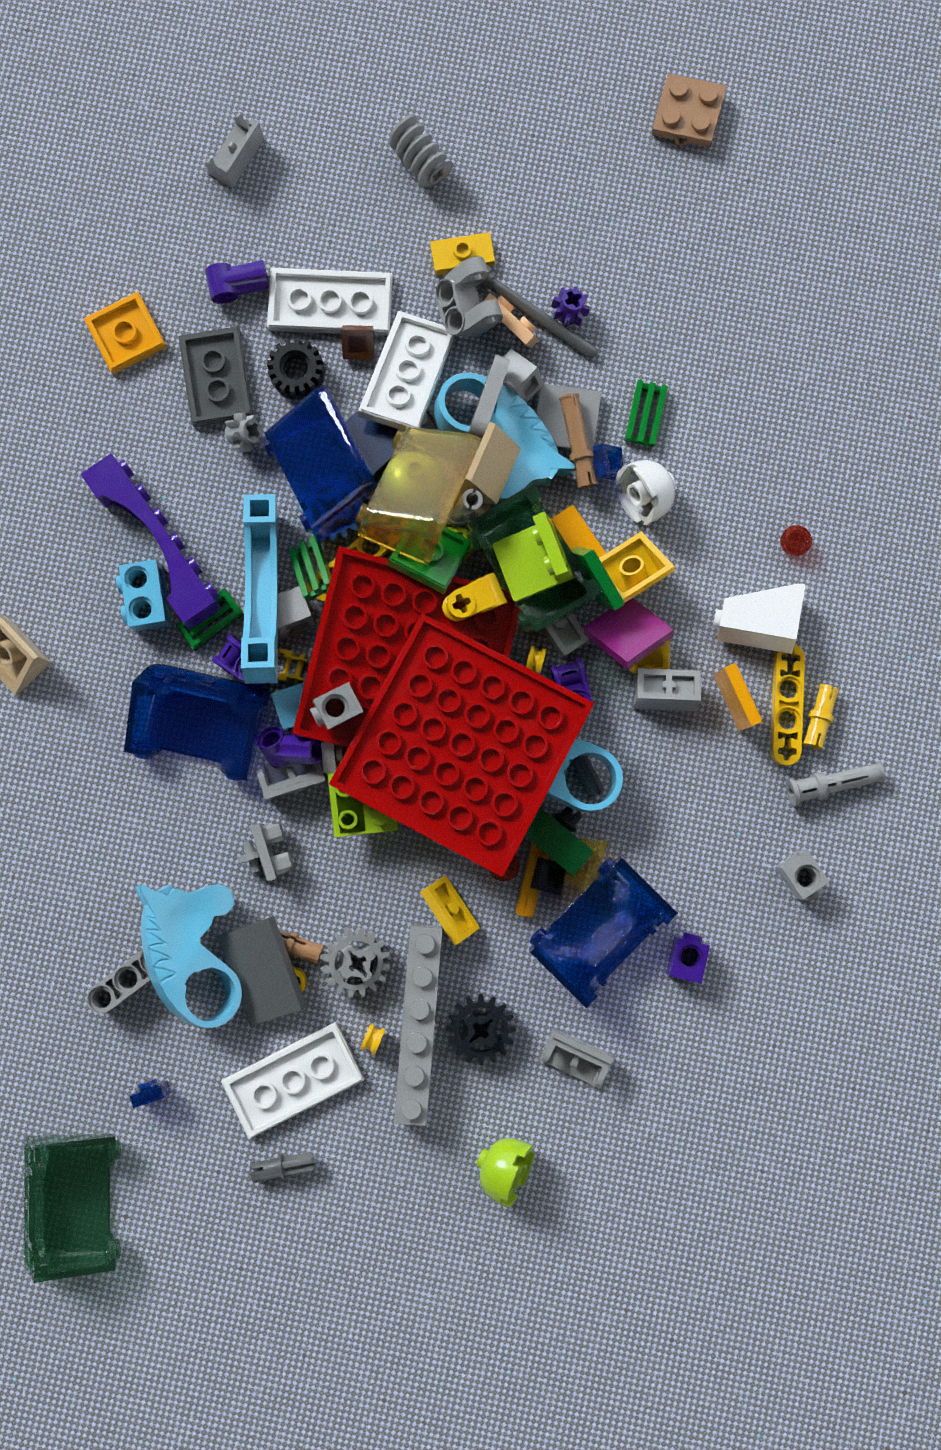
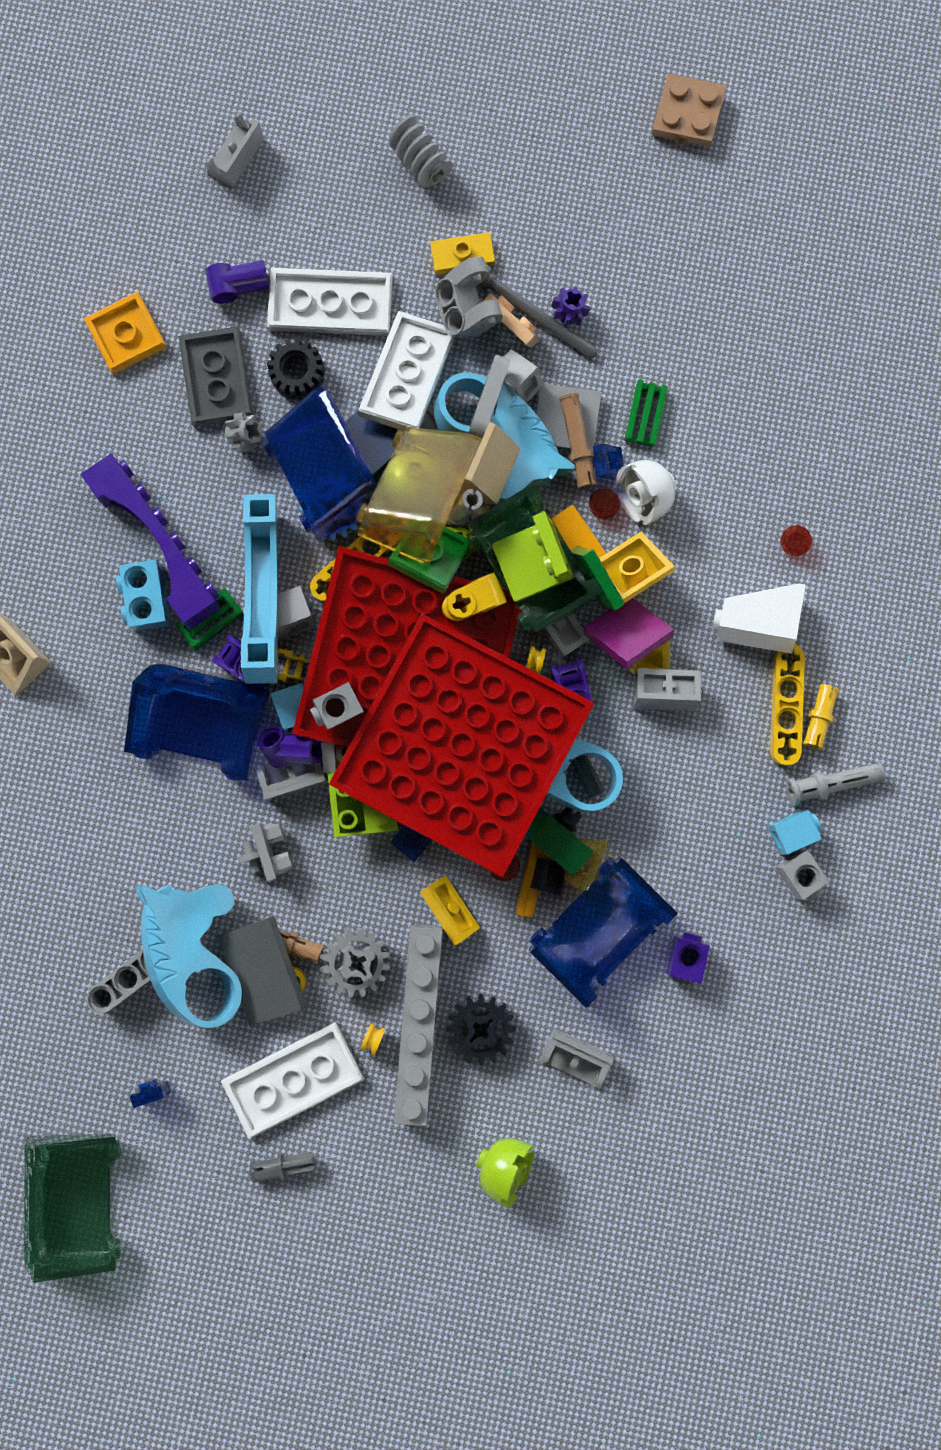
(304, 550): green tile -> none
(357, 342): reddish brown plate -> none
(410, 842): none -> clear blue plate
(604, 503): none -> clear red plate
(737, 697): light orange tile -> none
(795, 831): none -> medium azure brick

